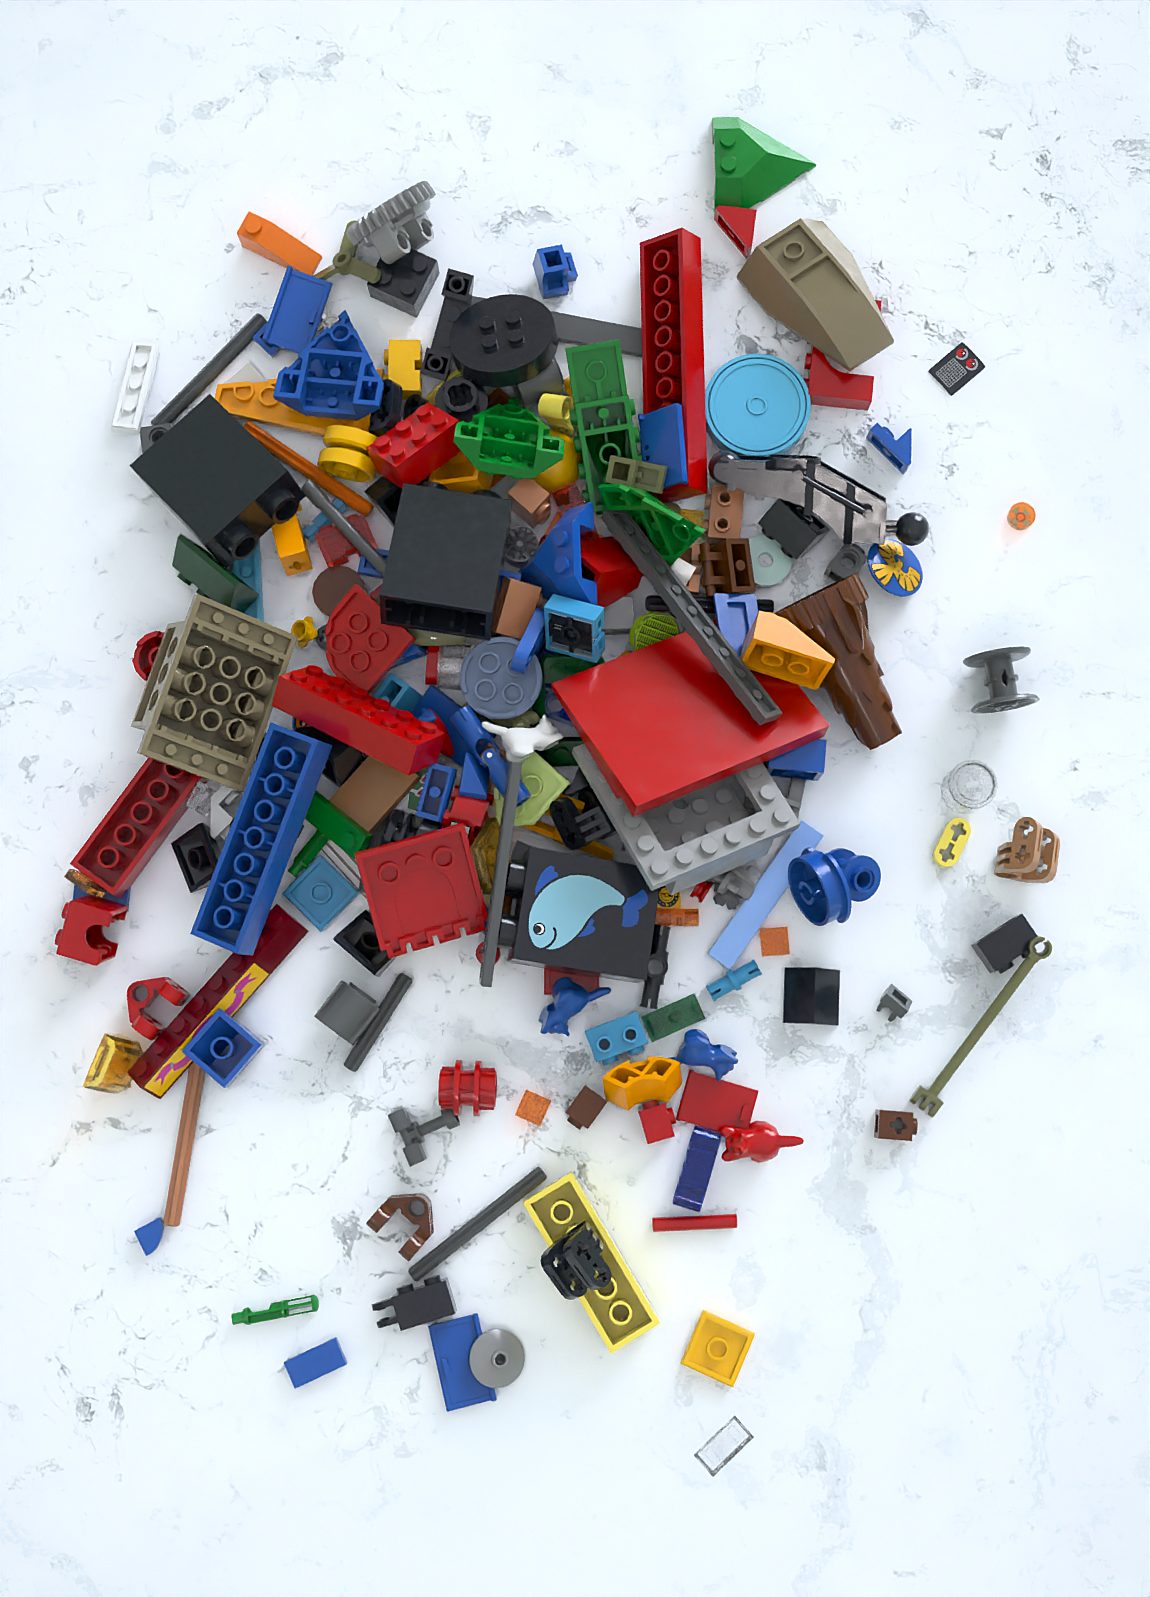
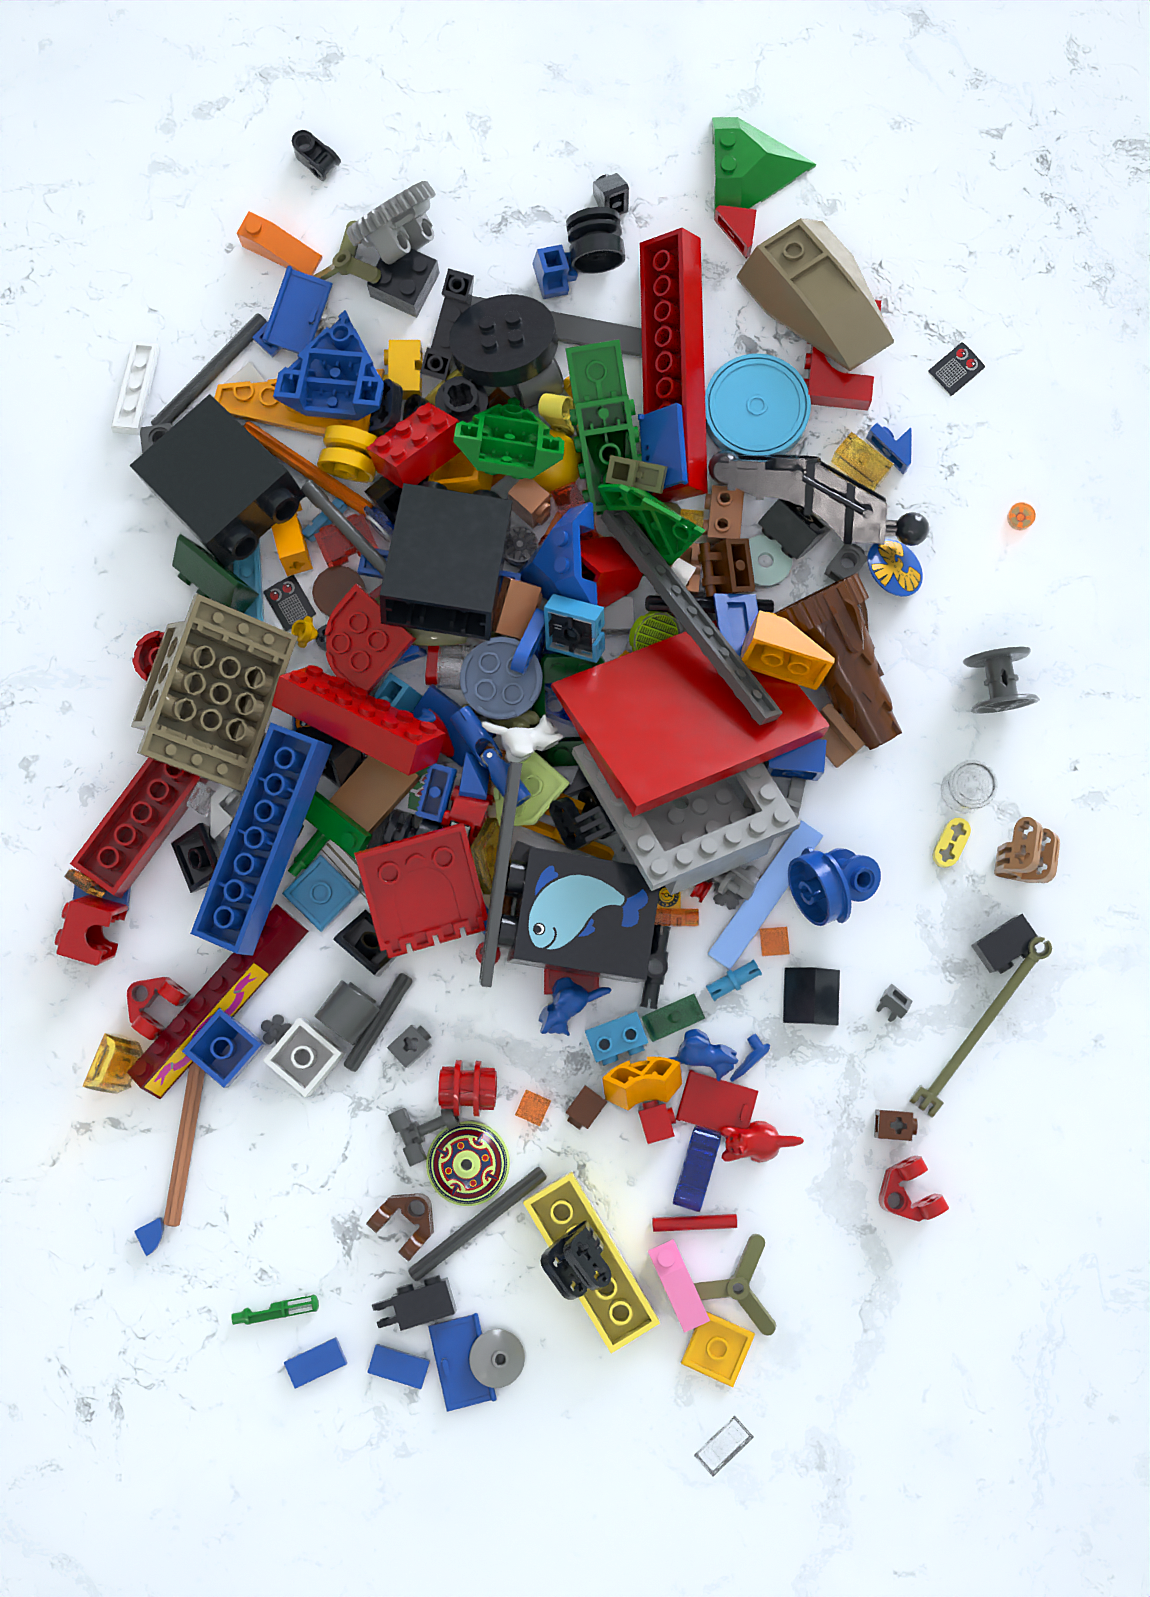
(274, 1029): none -> dark grey plant
(289, 602): none -> black sticker
(304, 1057): none -> white brick
(317, 157): none -> black piece
(379, 522): none -> clear blue piece
(398, 1366): none -> blue tile
(399, 1045): none -> dark grey brick
(488, 1158): none -> dish
(595, 240): none -> black wheel
(612, 192): none -> slope
(678, 1285): none -> bright pink slope
(745, 1297): none -> olive piece
(754, 1057): none -> blue bar
(841, 739): none -> medium nougat panel
(862, 462): none -> clear yellow panel
(906, 1170): none -> red piece

